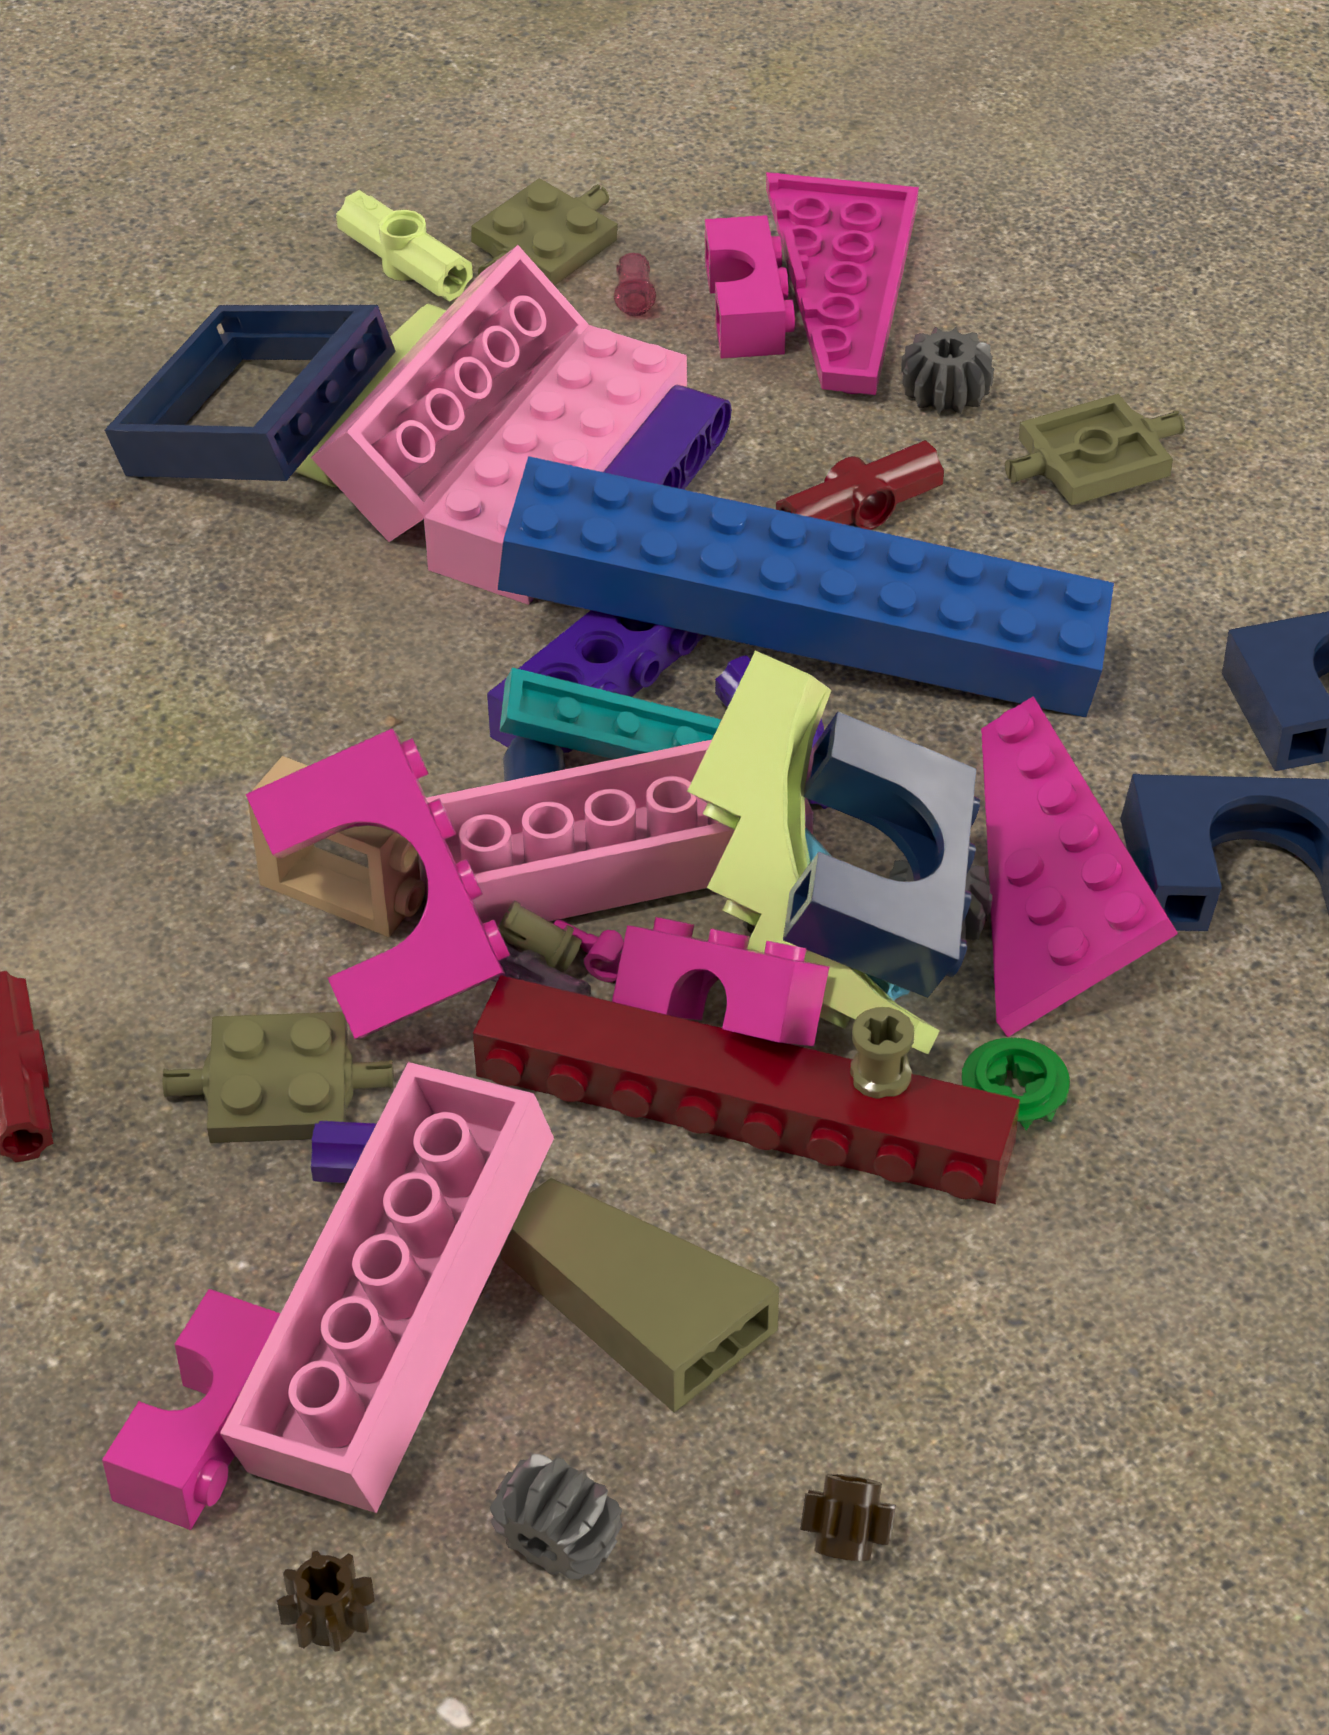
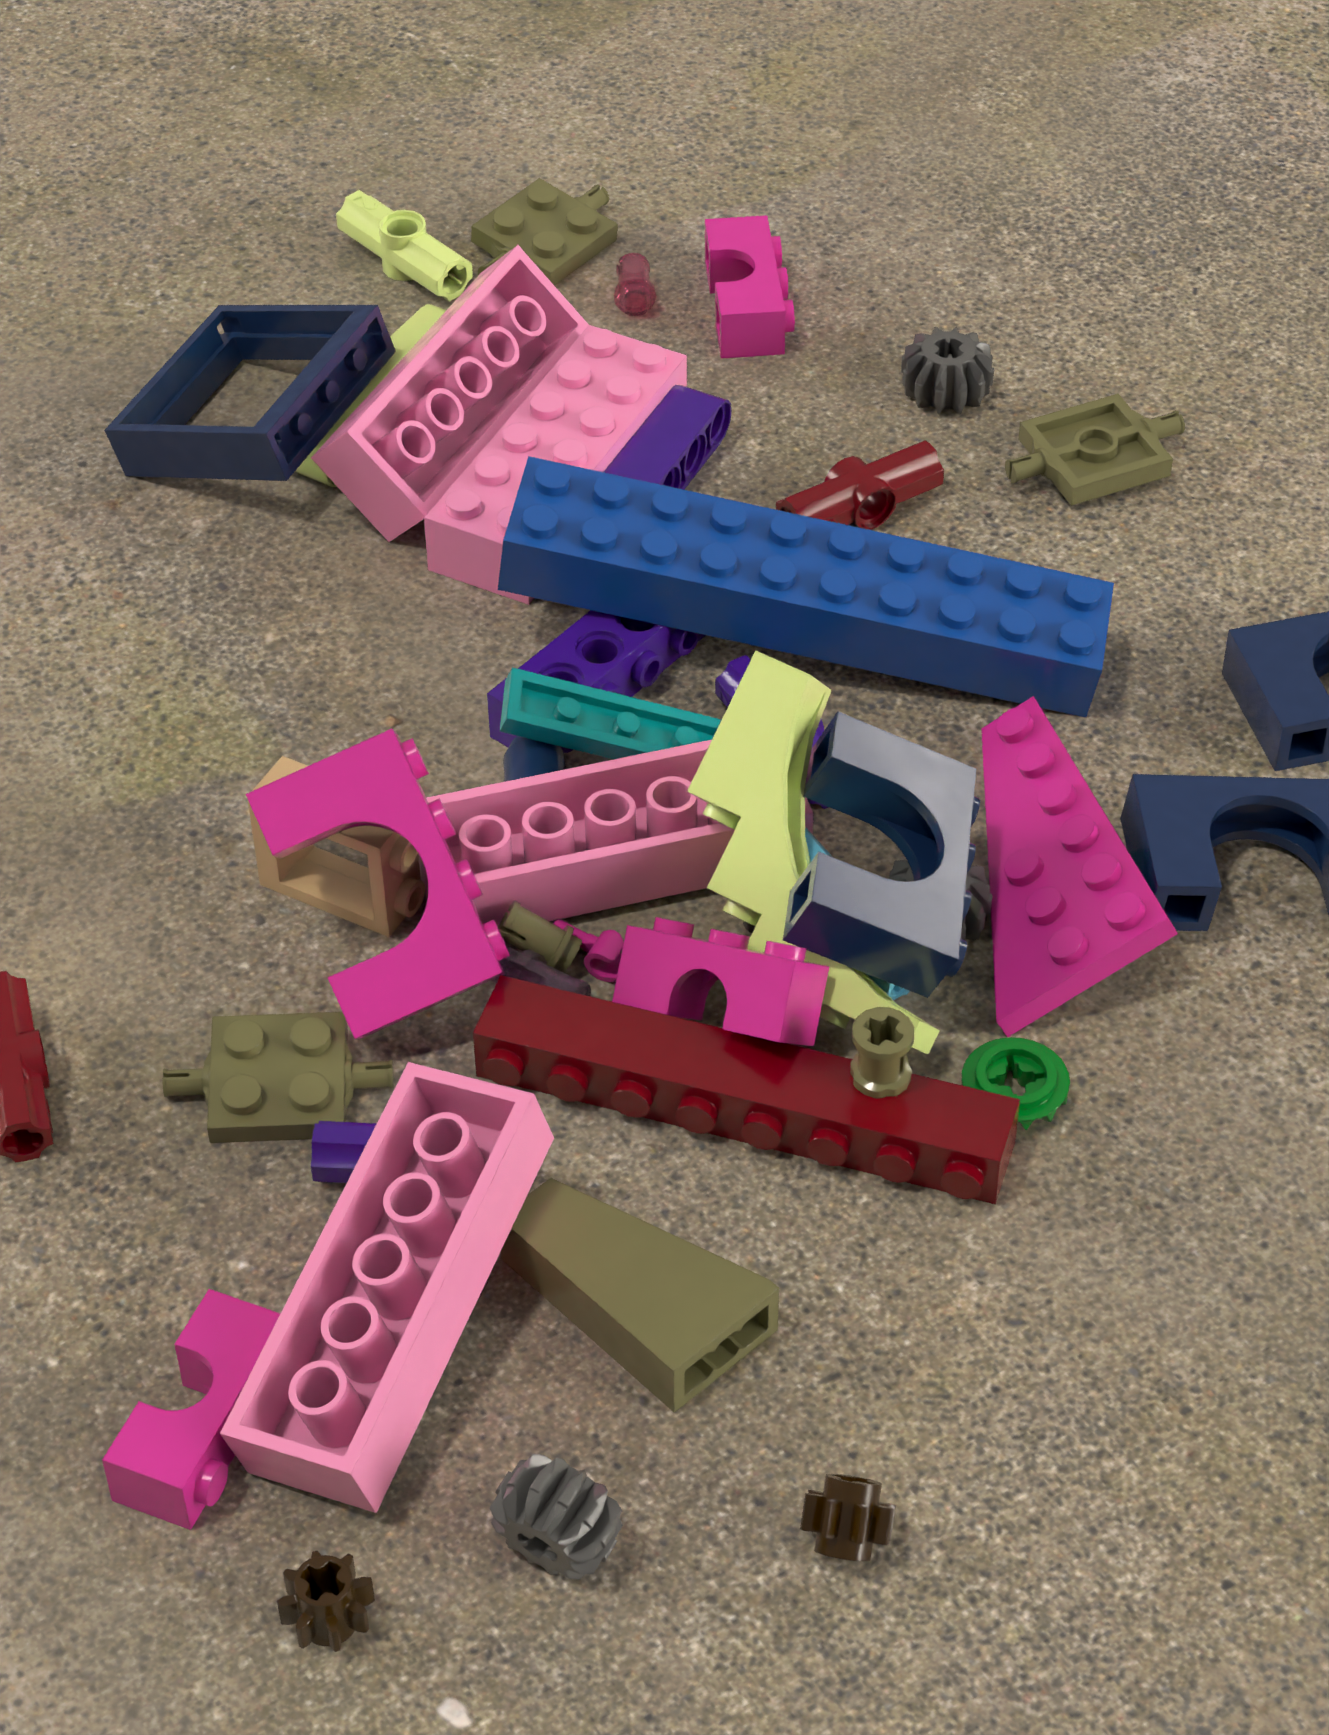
(846, 268): dark pink wing -> none

